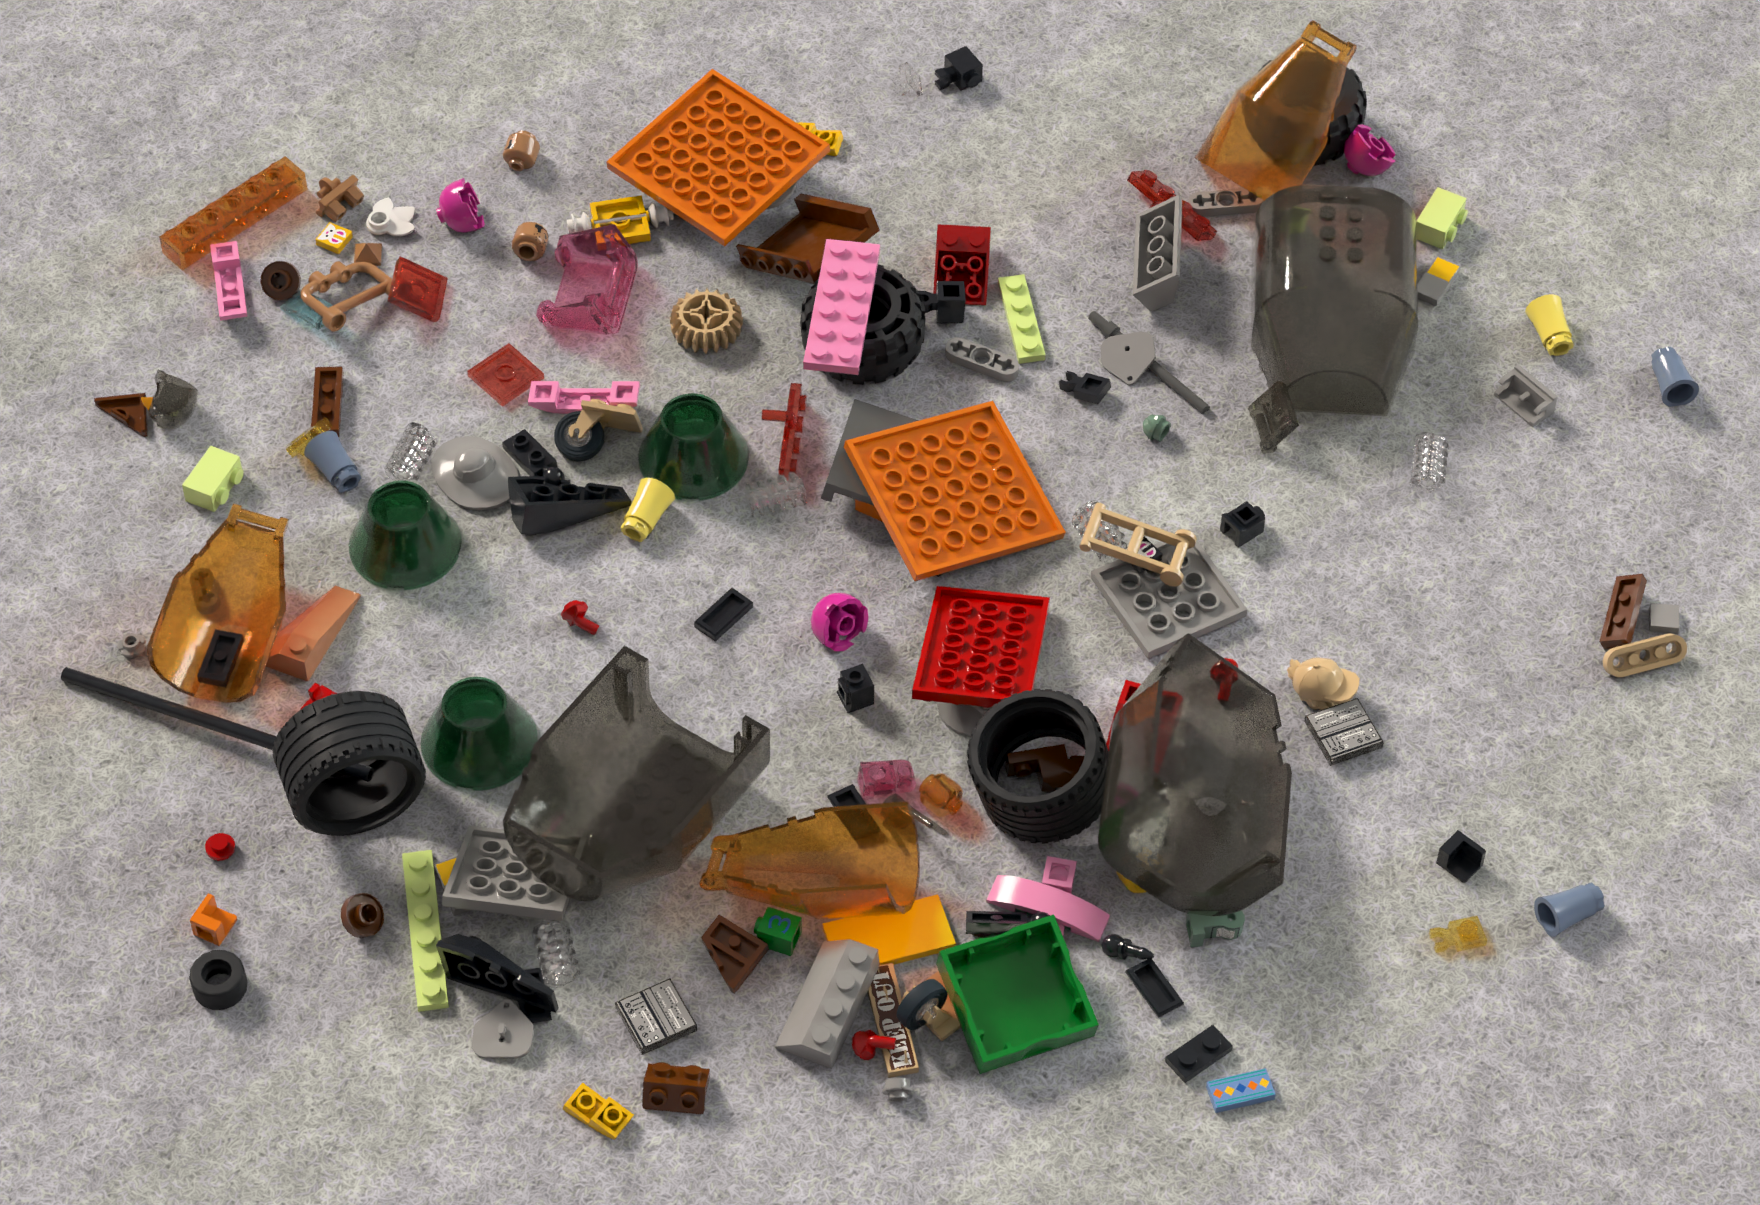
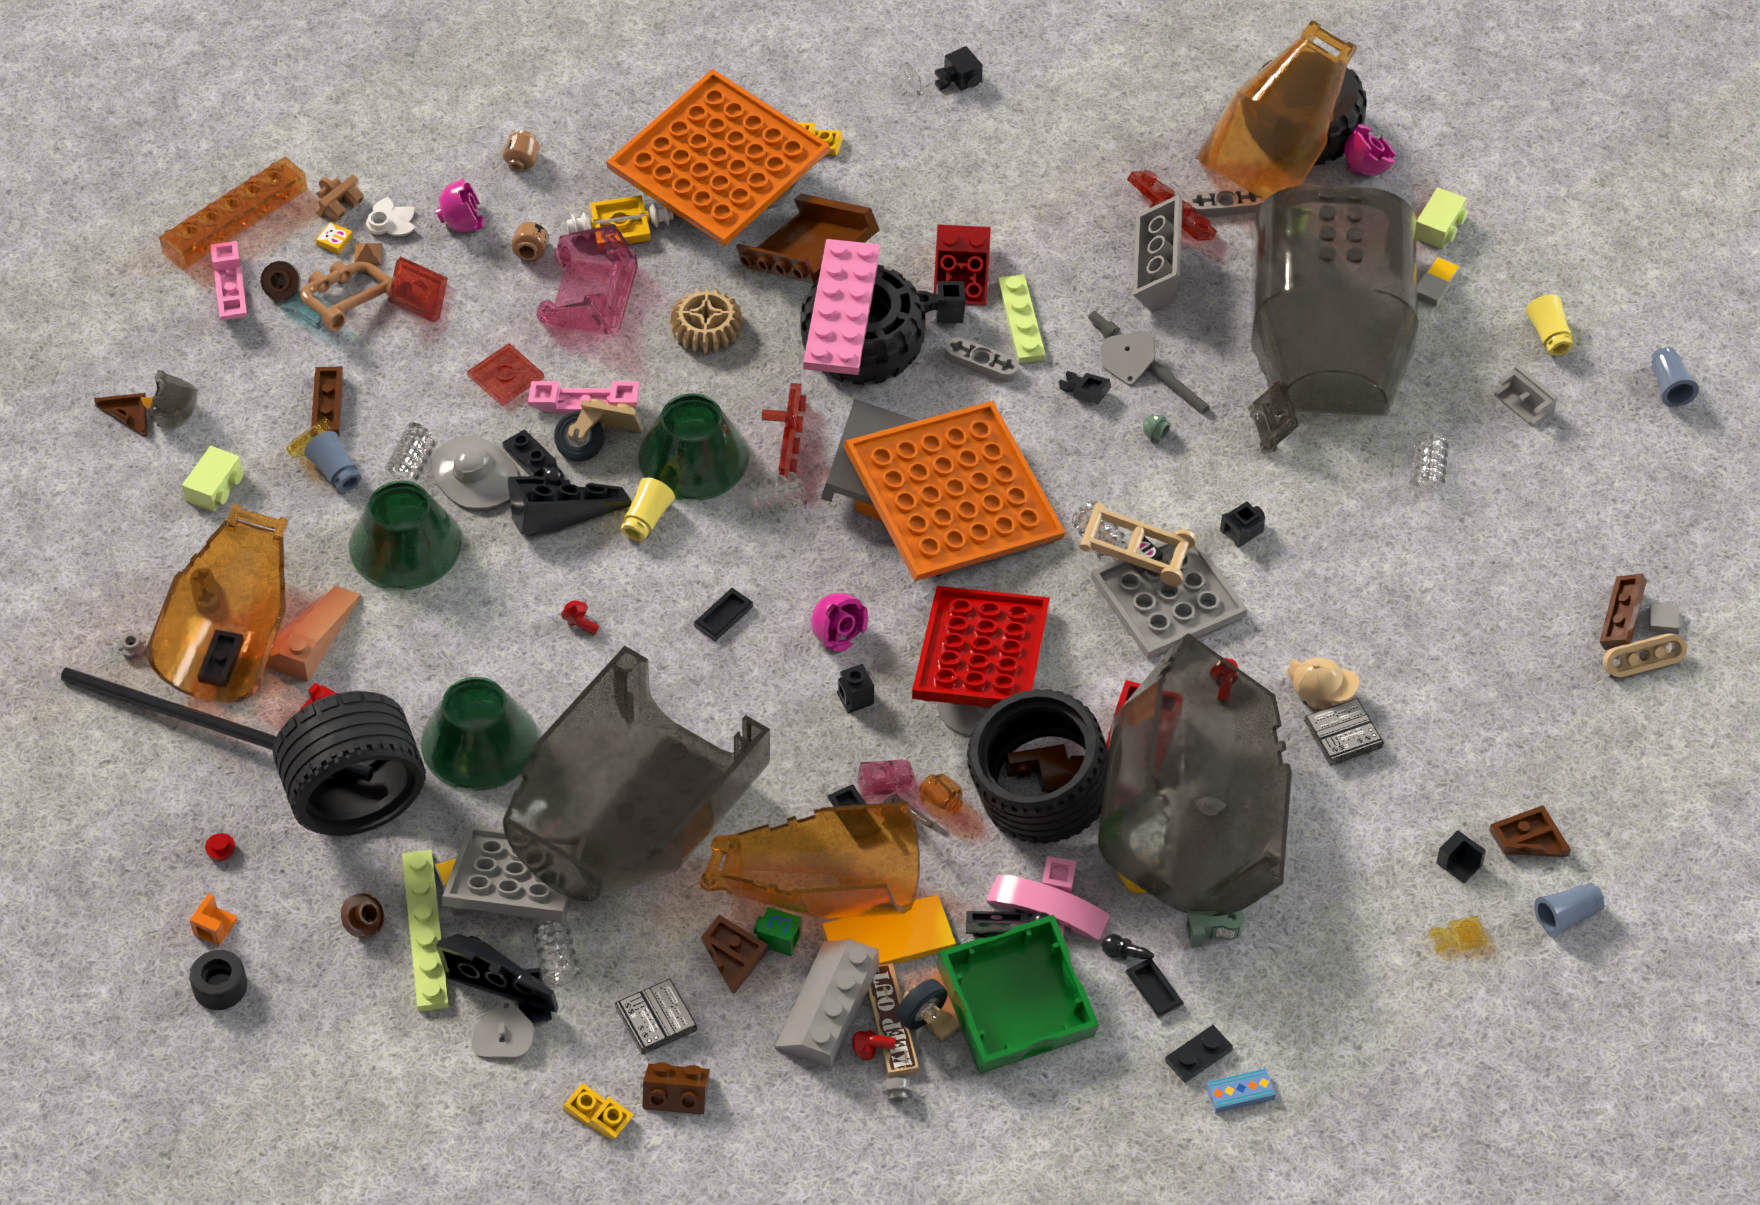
(1530, 834): none -> reddish brown wing

